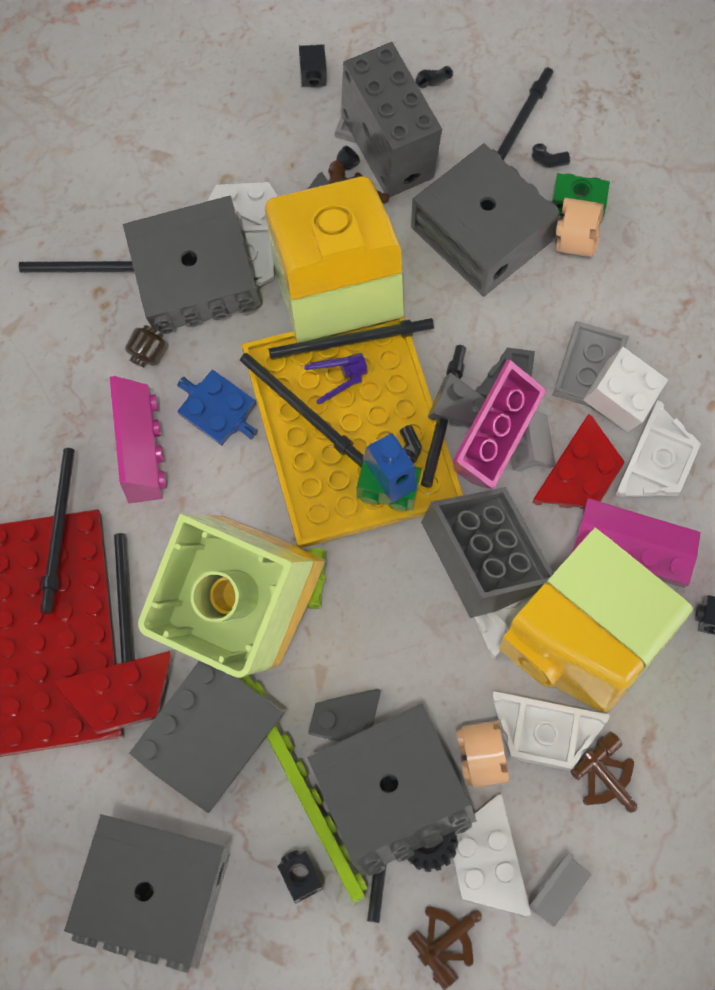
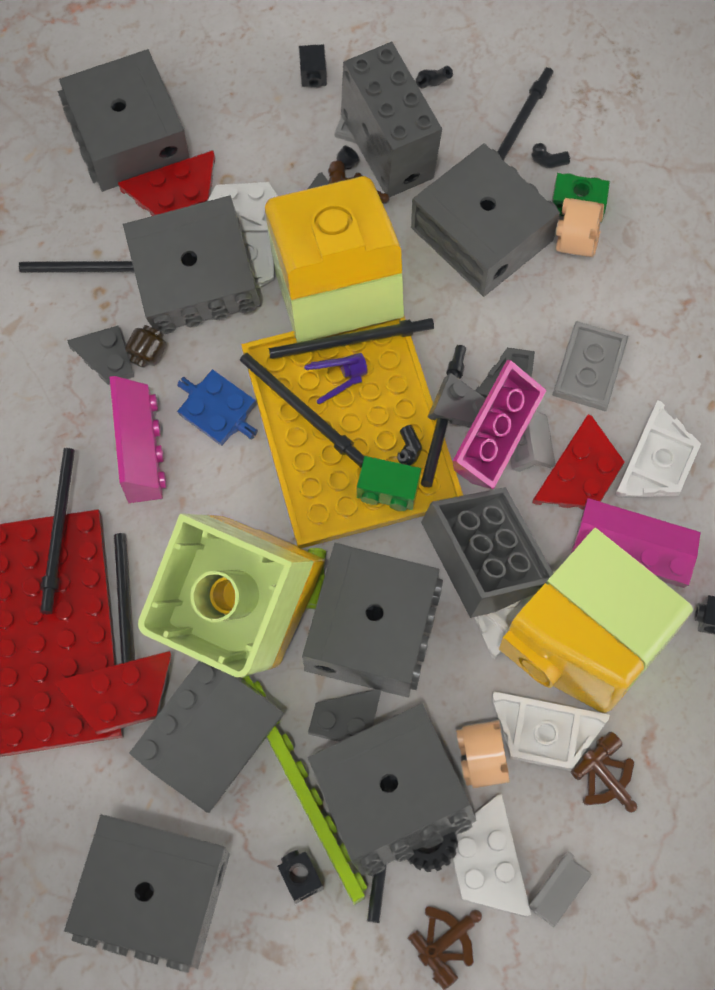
(104, 353): none -> dark grey wing
(123, 119): none -> dark grey gear
(172, 185): none -> red wing
(372, 620): none -> dark grey gear
(389, 463): blue torso -> none
(625, 389): white brick -> none

